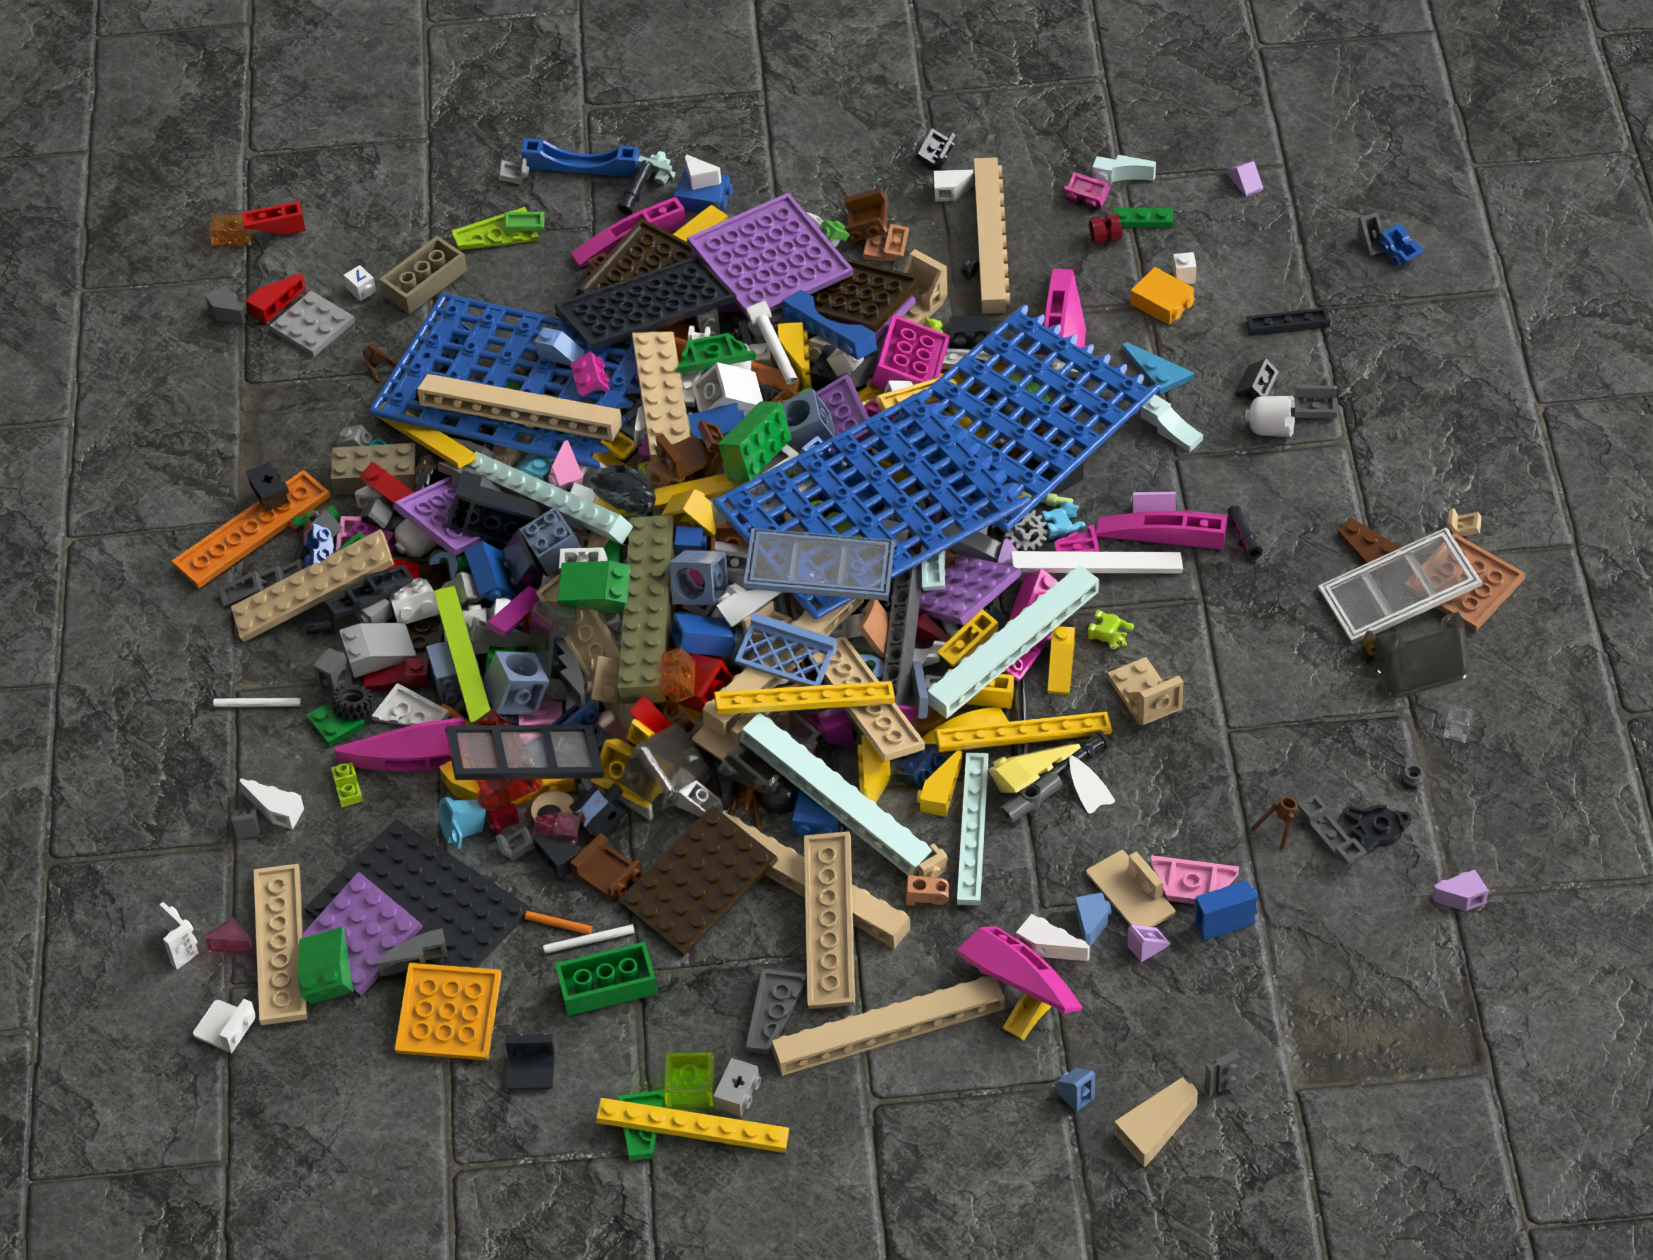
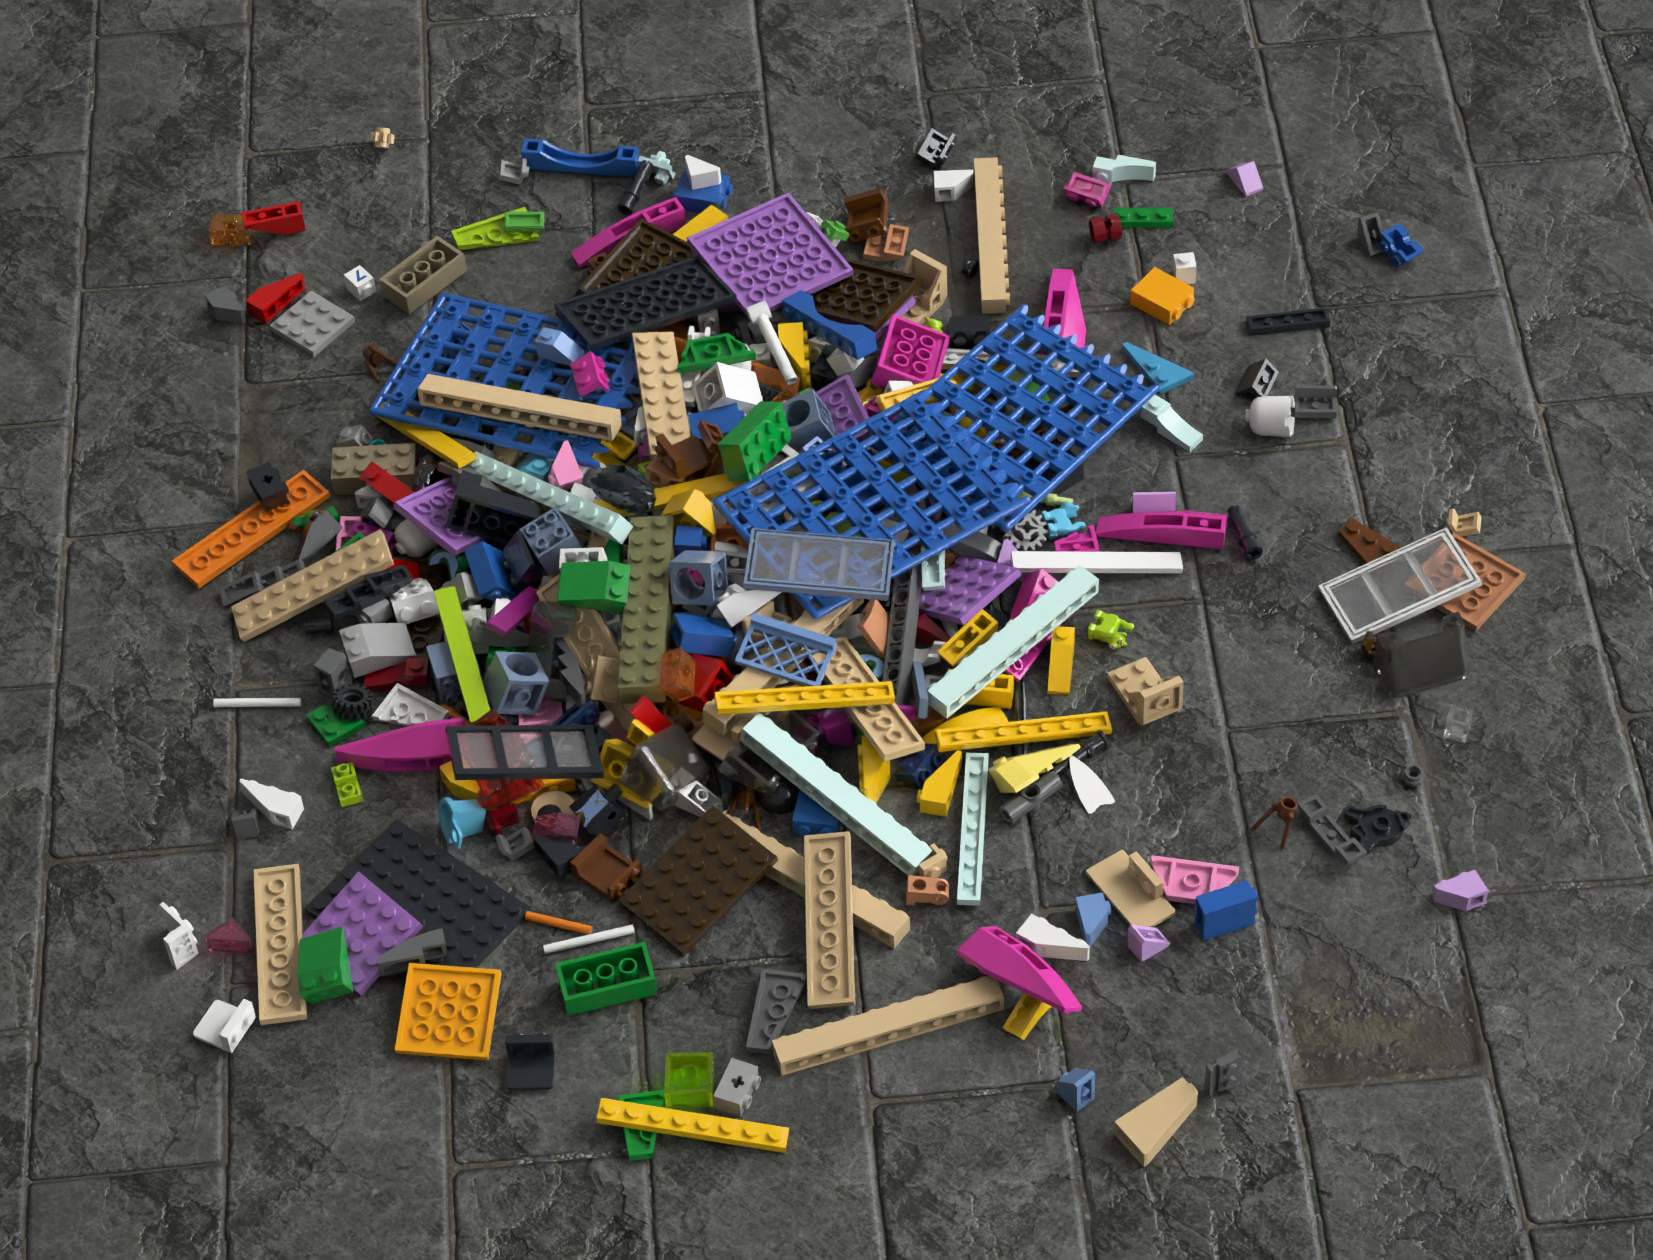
(319, 543): blue cylinder -> none
(382, 138): none -> tan gear

